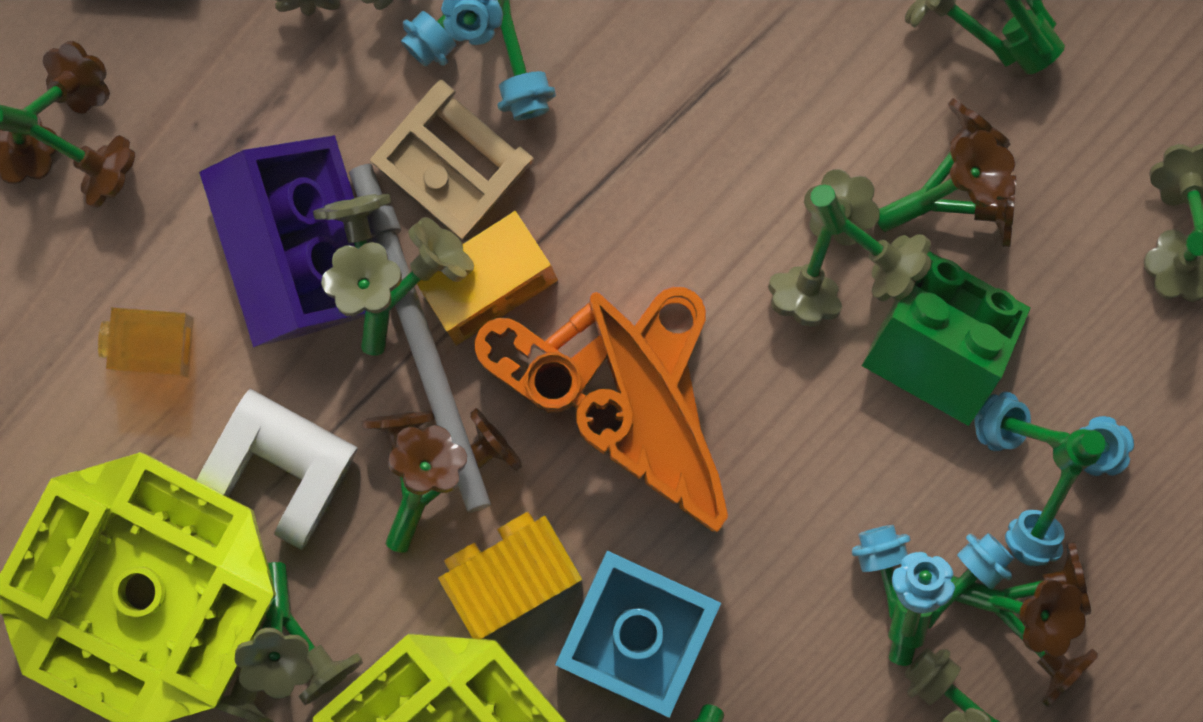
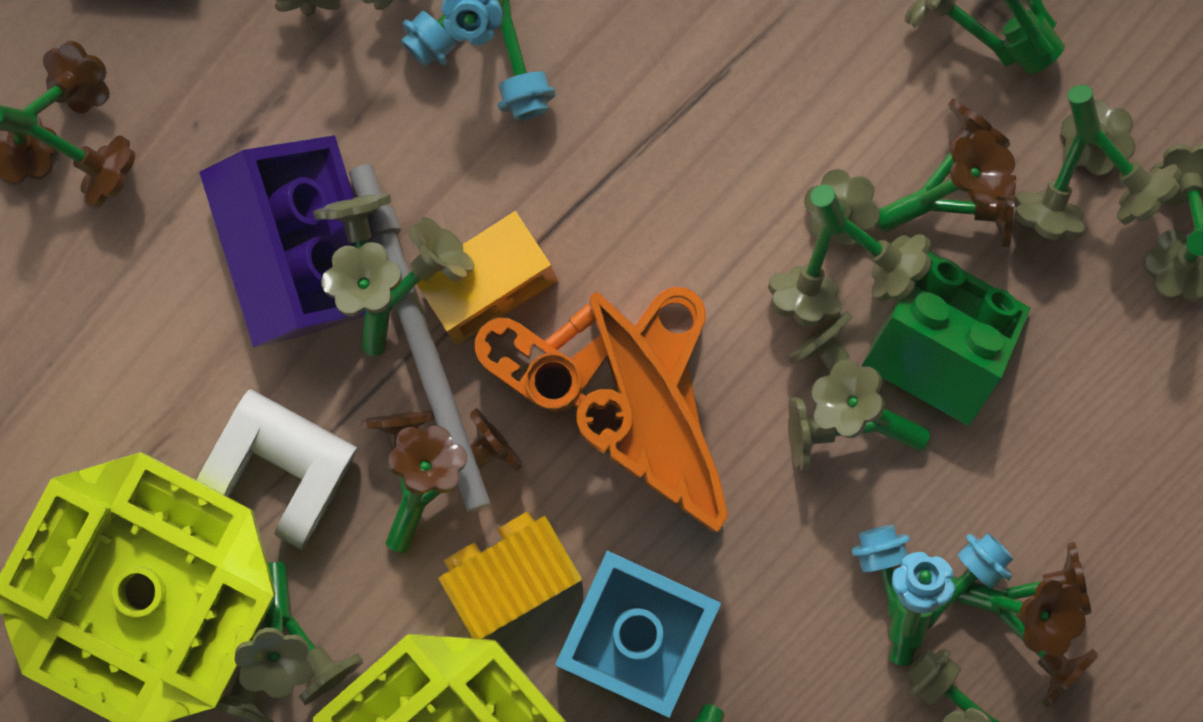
(146, 342): clear yellow brick -> none
(440, 177): tan plate -> none
(845, 400): none -> olive plant
(1094, 448): medium azure plant -> none
(1099, 141): none -> olive plant

